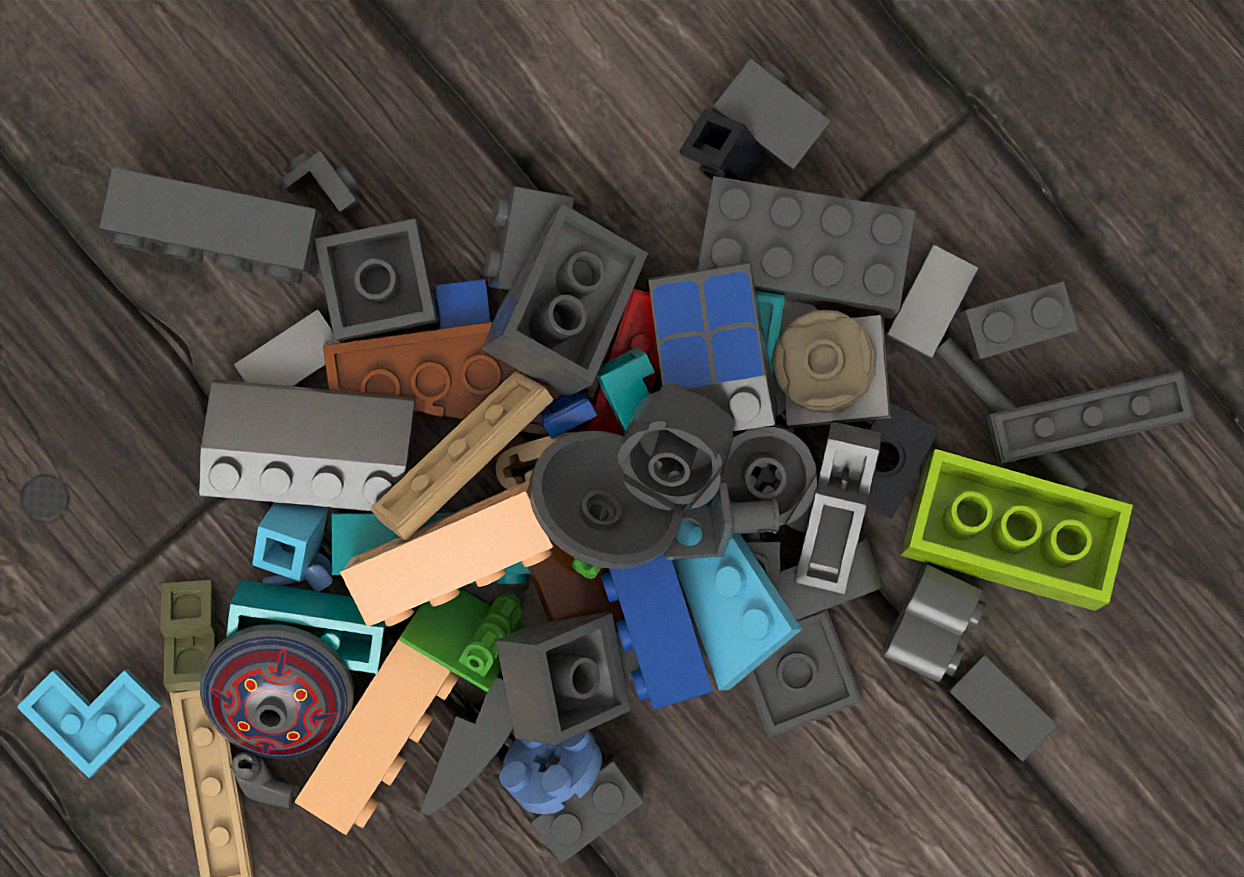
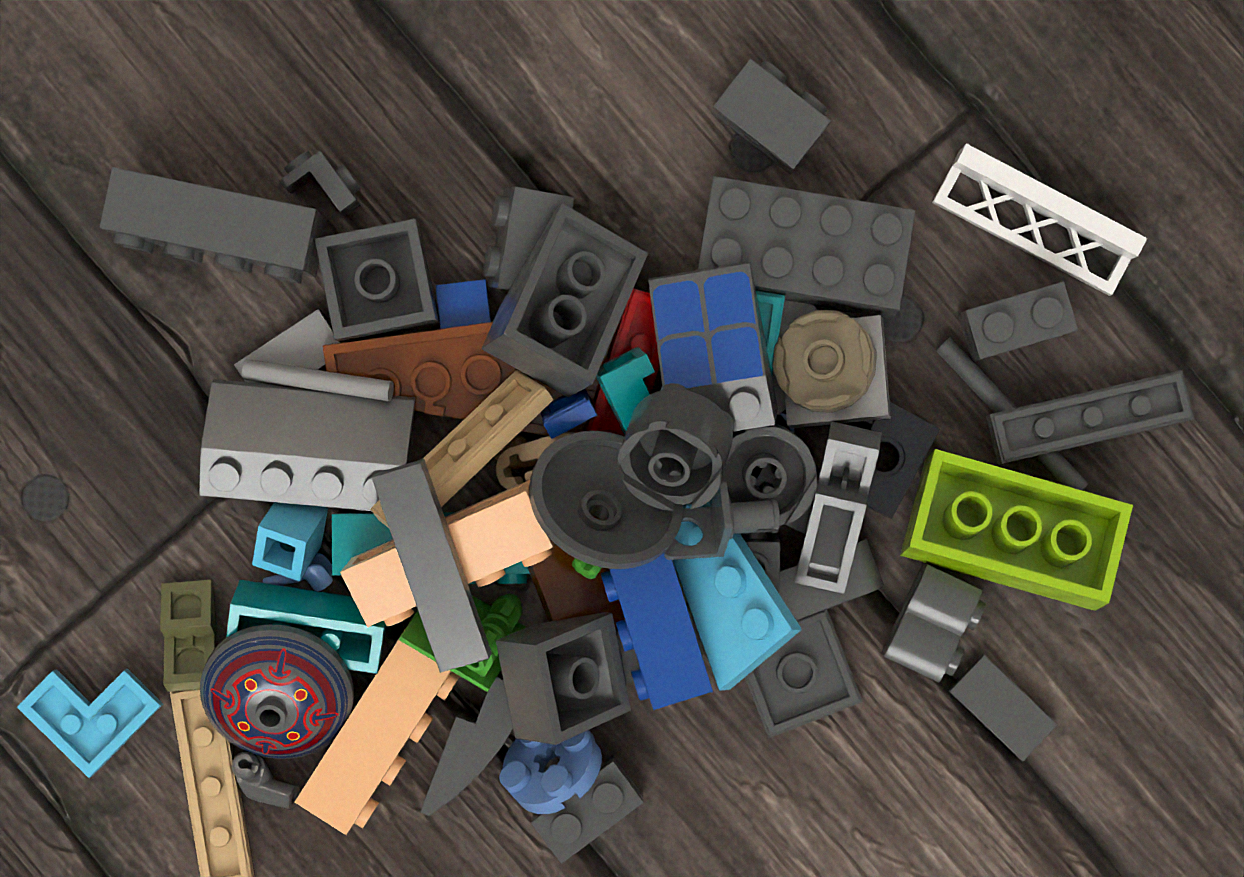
(317, 380): none -> light grey bar
(431, 565): none -> tile
(723, 148): black brick -> none
(932, 301): light grey tile -> none
(1046, 202): none -> white fence

